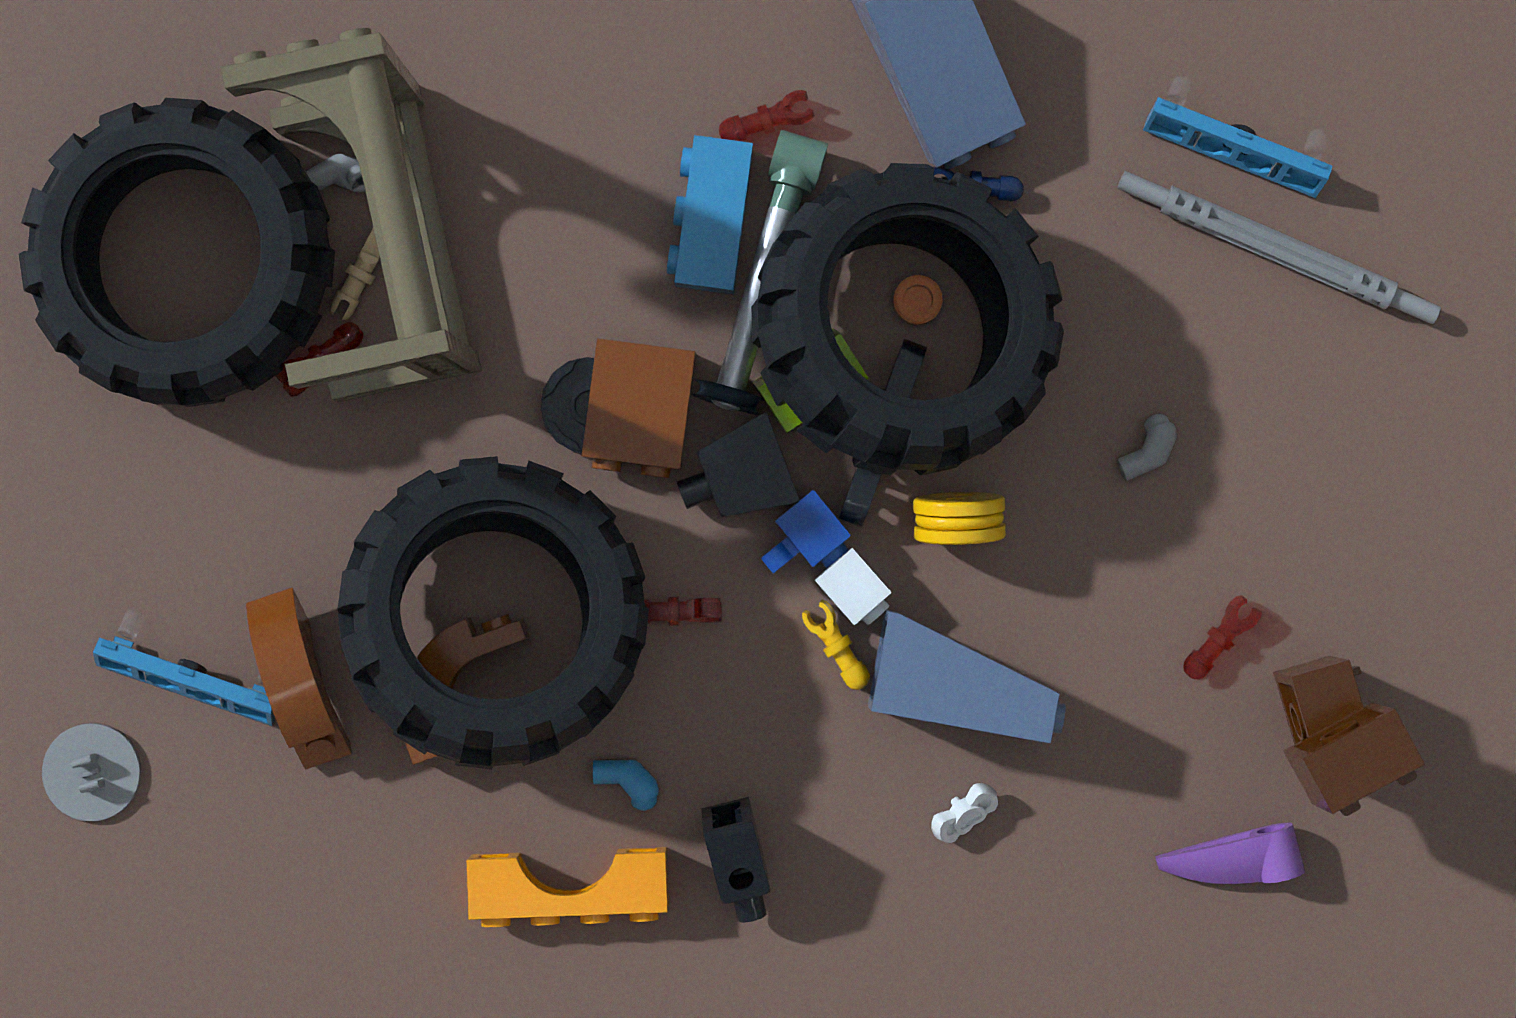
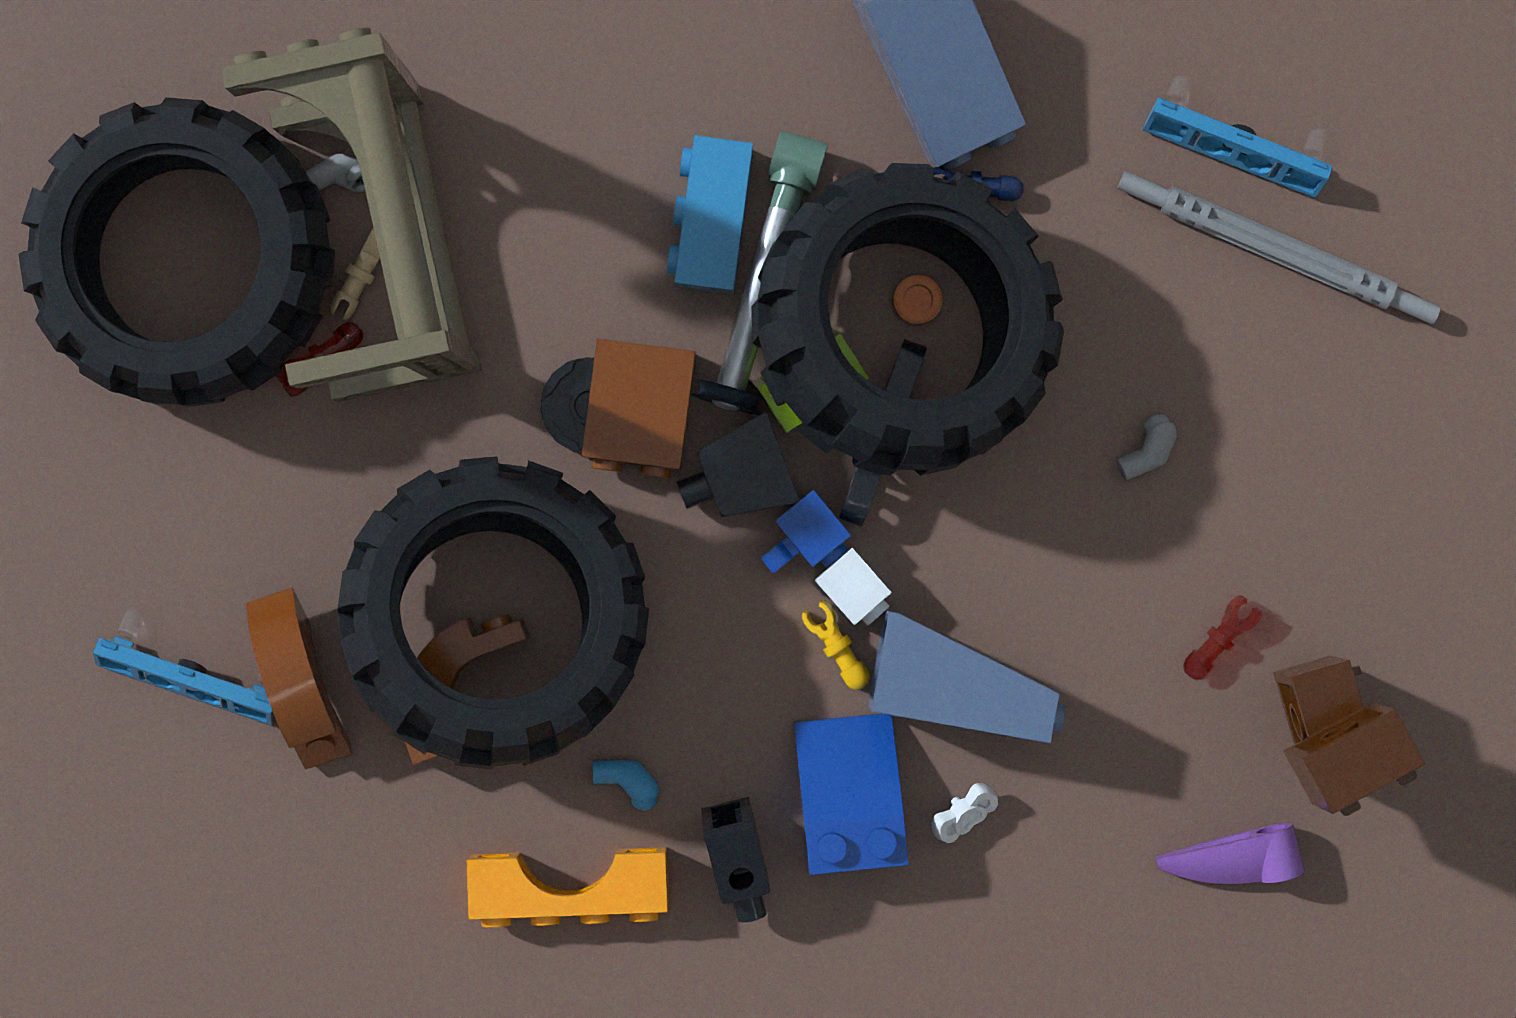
(91, 772): light grey piece -> none
(693, 610): clear red piece -> none
(766, 118): clear red piece -> none
(851, 793): none -> blue slope
(959, 518): yellow head -> none

